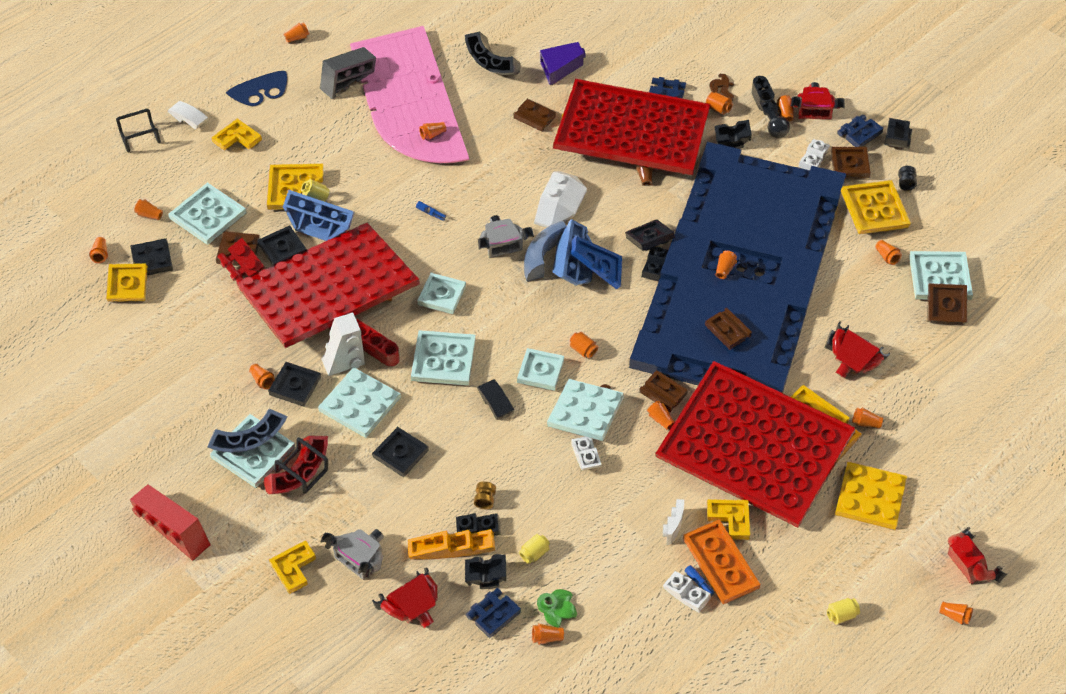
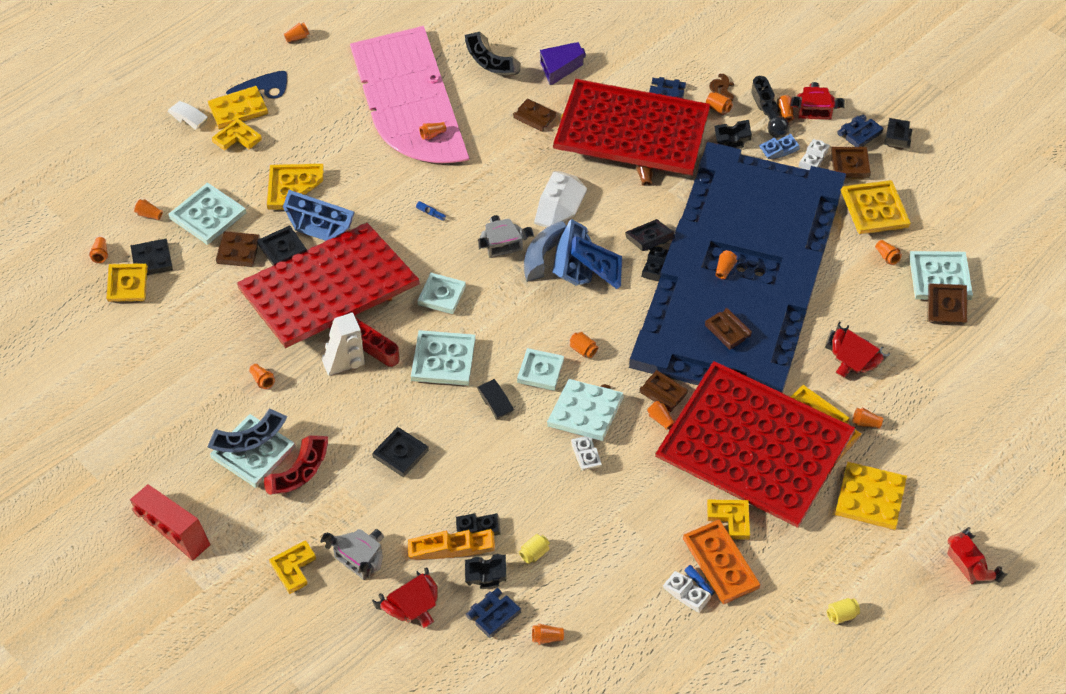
(125, 139): black piece -> none
(242, 105): none -> yellow plate
(245, 257): red plate -> none
(279, 465): black piece -> none
(294, 384): black plate -> none
(315, 190): light yellow brick -> none
(345, 69): dark grey wedge -> none
(359, 402): light aqua plate -> none
(485, 493): pearl gold wheel -> none
(559, 608): bright green plate -> none
(674, 522): white slope -> none
(779, 148): none -> medium blue slope
(907, 178): black wheel -> none
(958, 612): orange cone -> none

